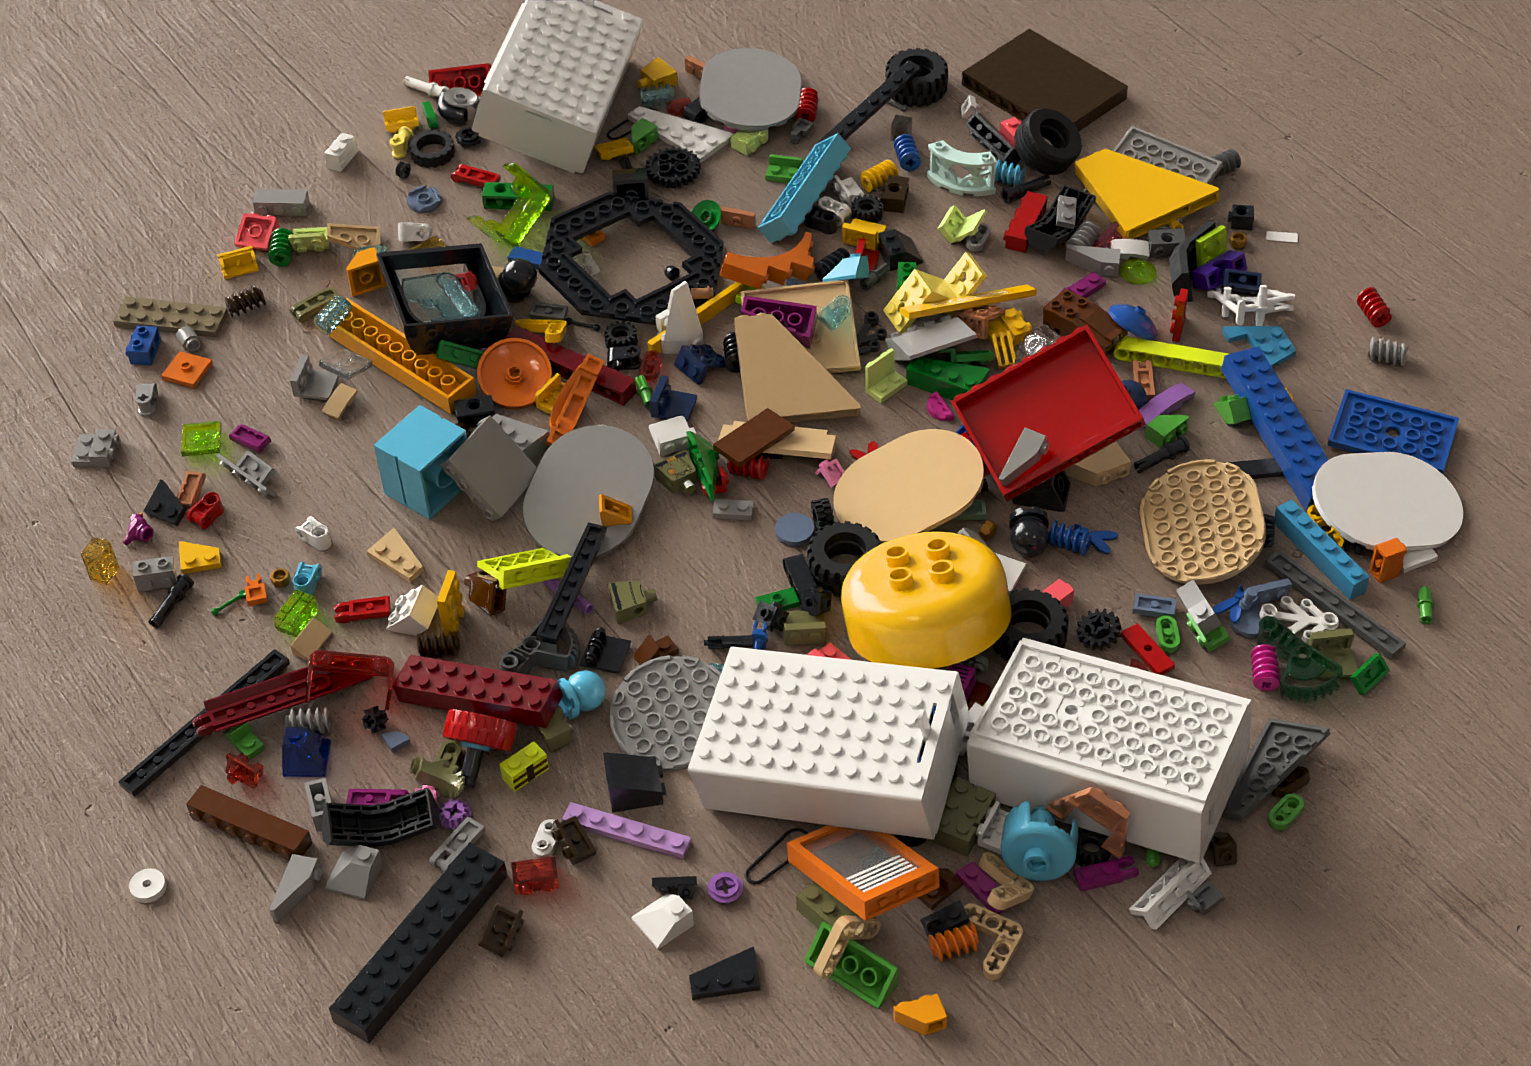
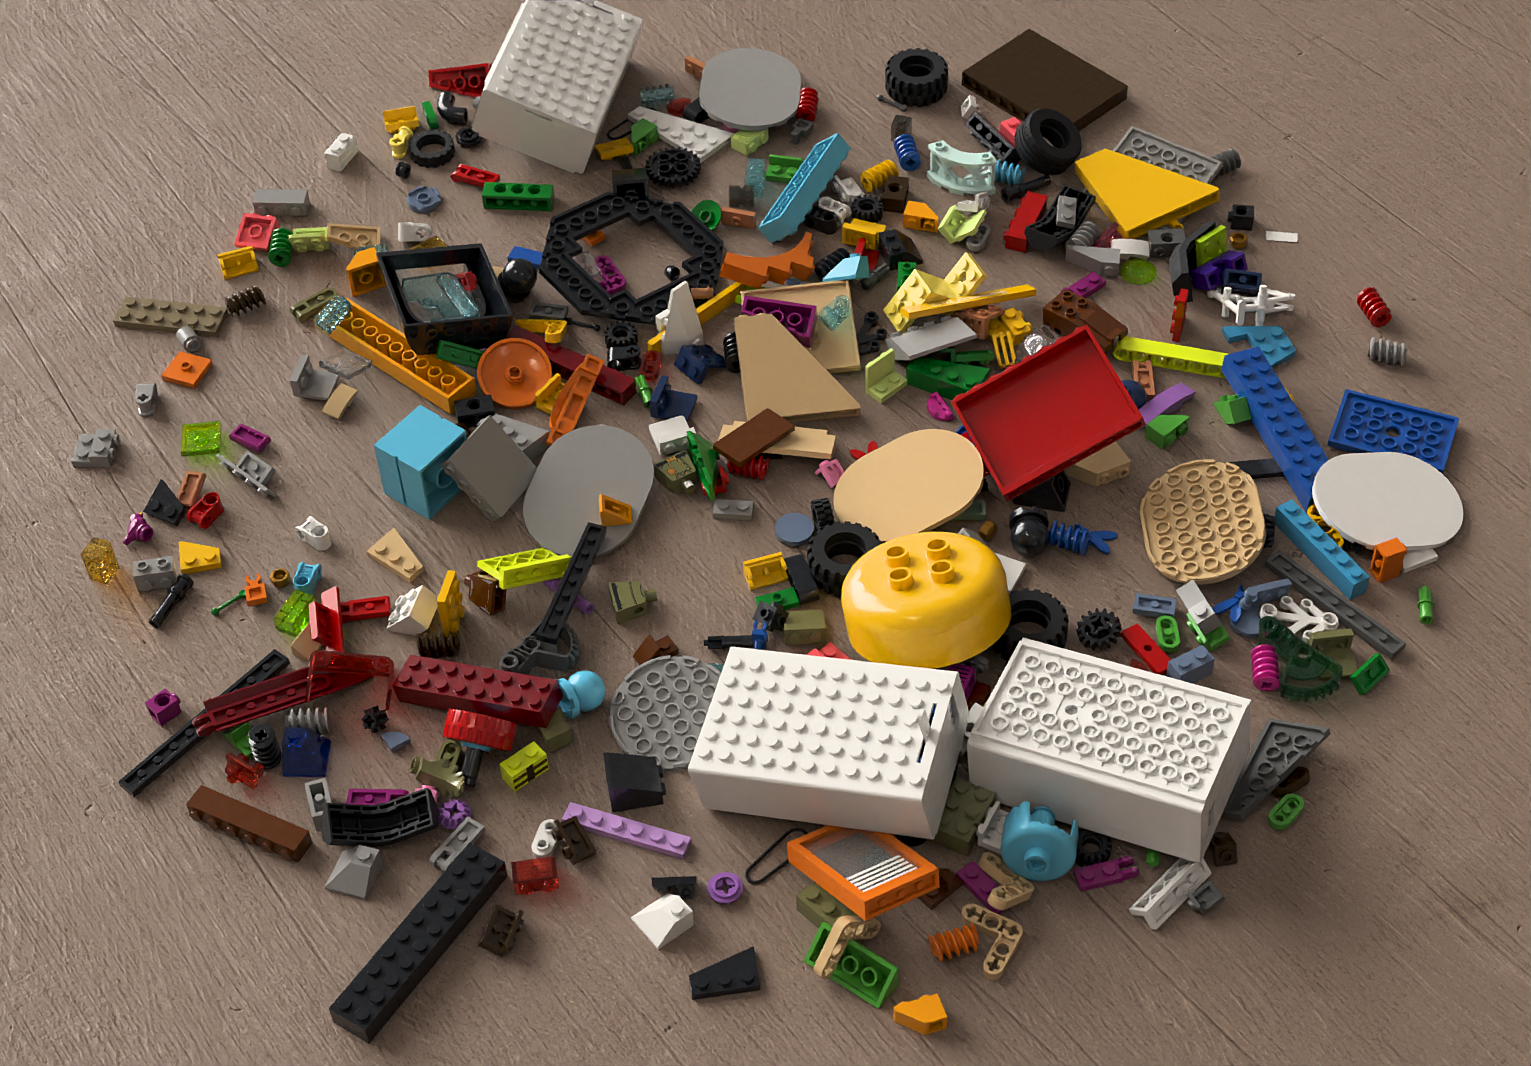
(143, 345): blue brick -> none
(150, 893): white piece -> none
(163, 707): none -> magenta brick
(264, 746): none -> black piece
(295, 885): light grey slope -> none
(327, 621): none -> red bracket
(431, 89): white pin -> none
(460, 97): light grey dish -> none
(523, 214): clear neon green windscreen -> none
(605, 652): black hinge -> none
(613, 283): none -> magenta beam
(657, 73): yellow torso -> none
(741, 196): none -> clear smoke wheel
(756, 175): none -> clear light blue brick
(765, 571): none -> yellow hinge
(816, 600): black brick -> none
(875, 101): black plate -> none
(920, 217): none -> light orange slope
(945, 919): black hinge -> none
(969, 207): none -> white bracket
(1026, 453): light grey slope -> none
(1061, 591): coral brick -> none
(1101, 809): nougat wing -> none
(1134, 320): blue dish -> none
(1169, 451): black pin -> none
(1191, 665): none -> sand blue brick

